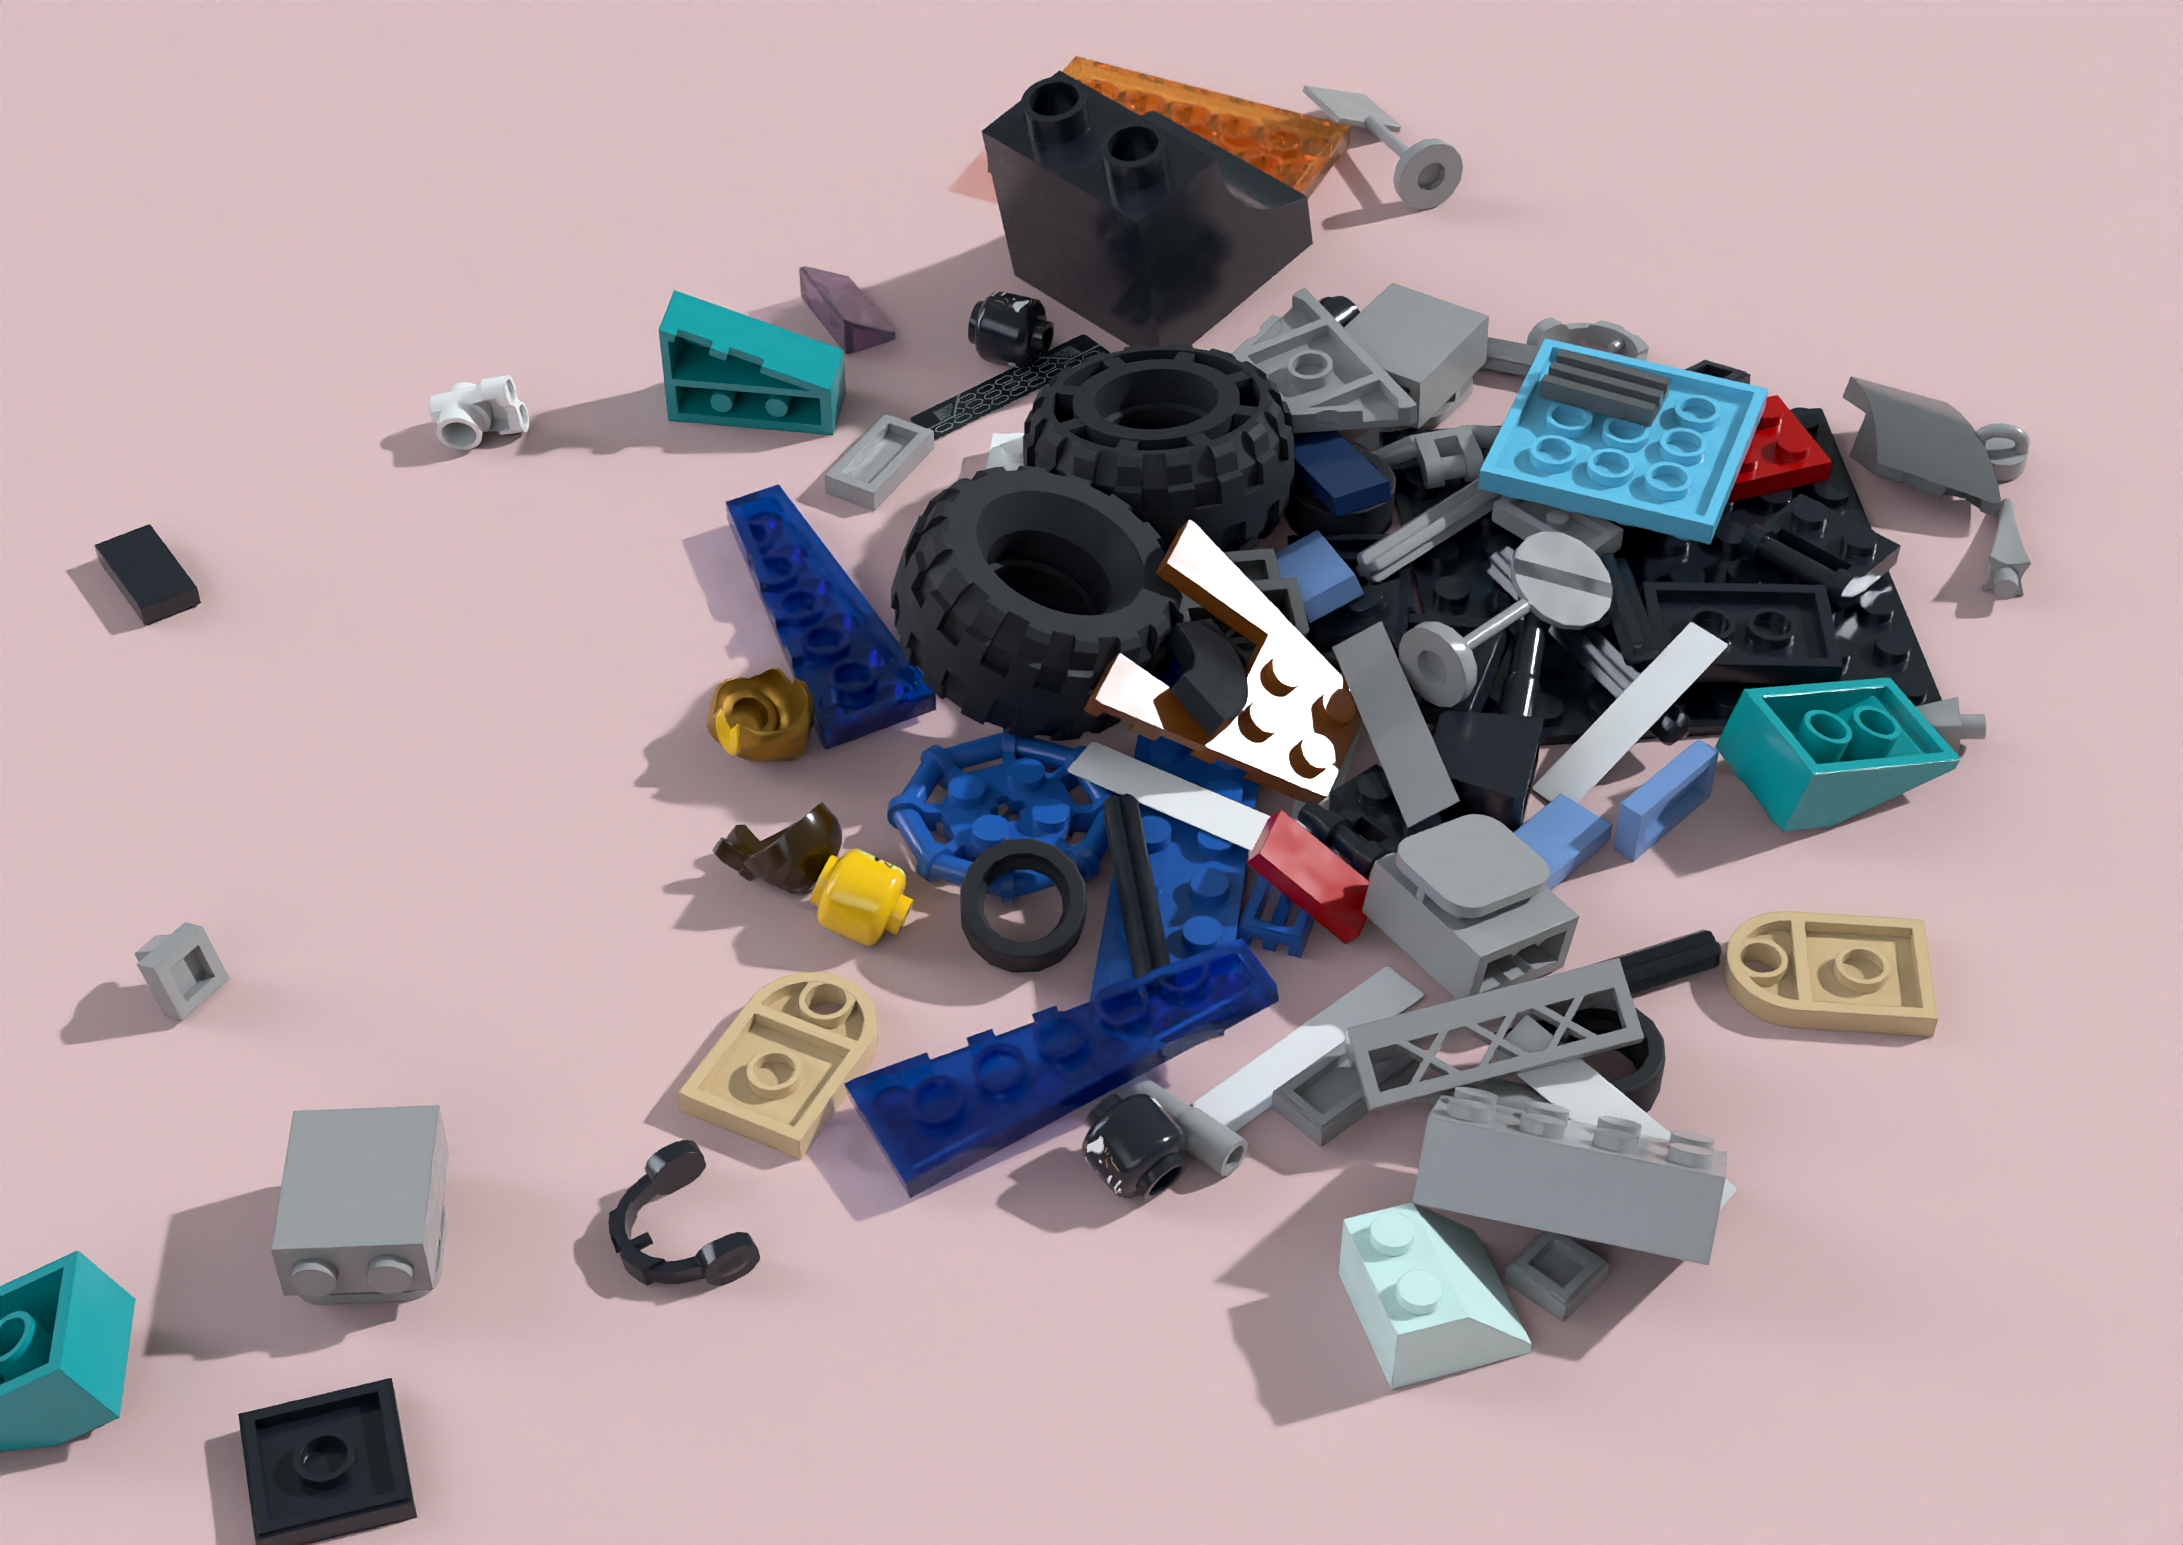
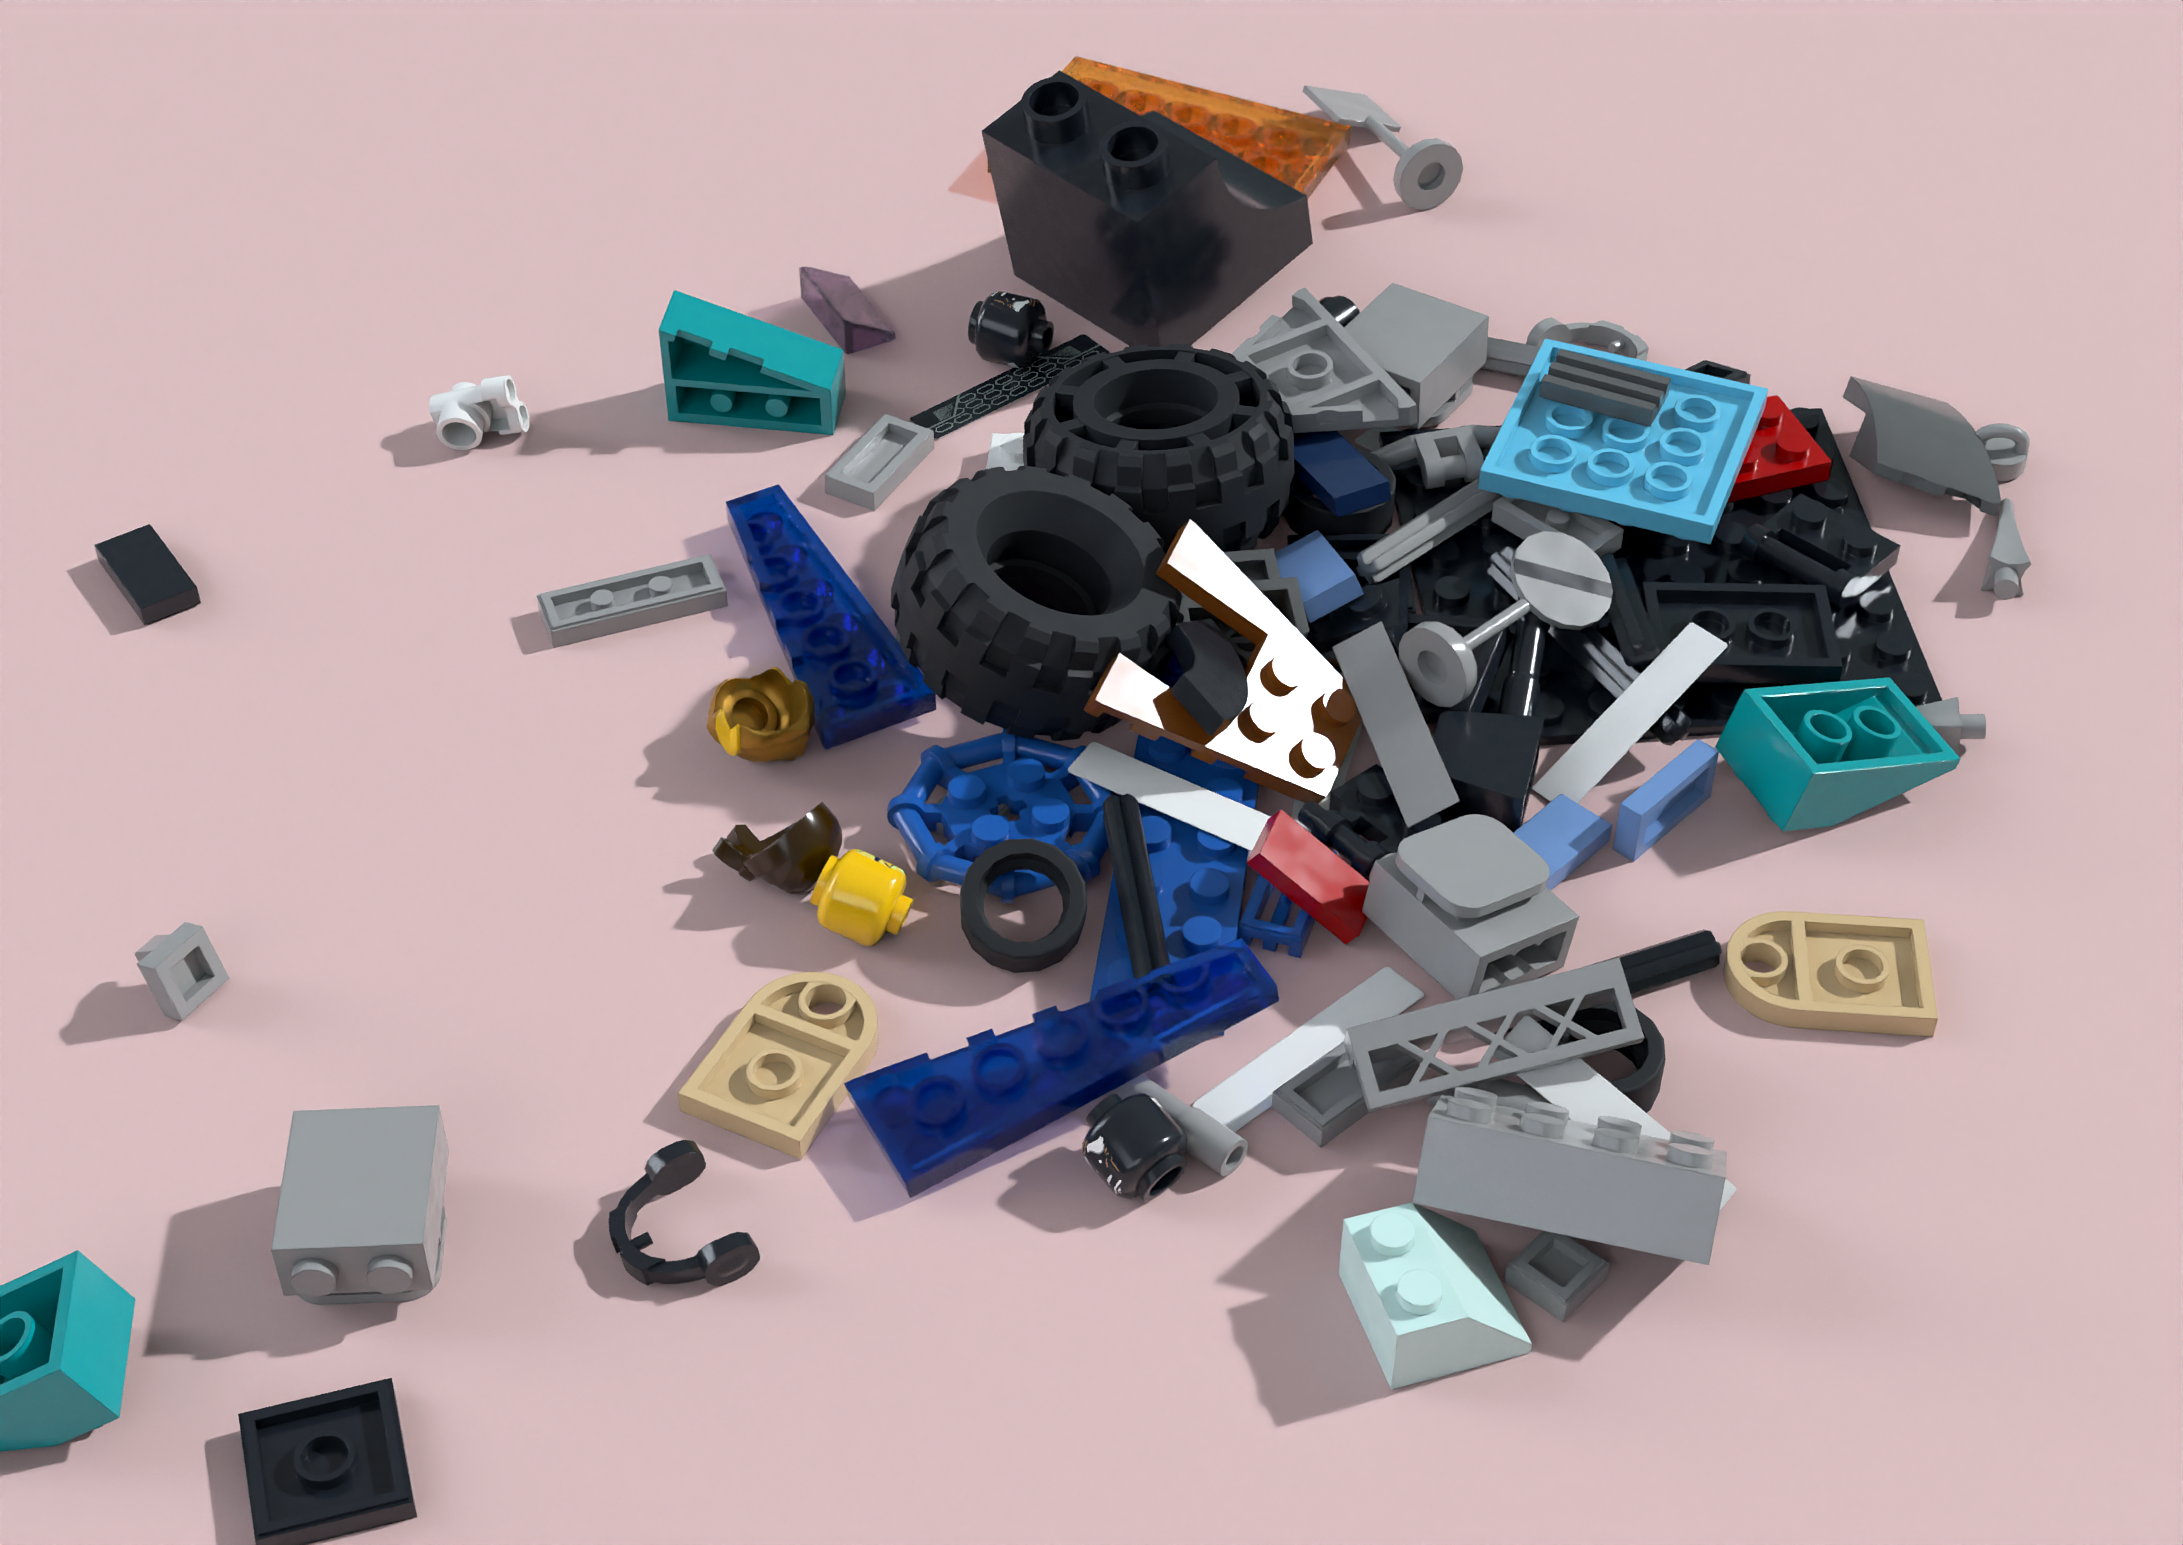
(632, 600): none -> light grey tile

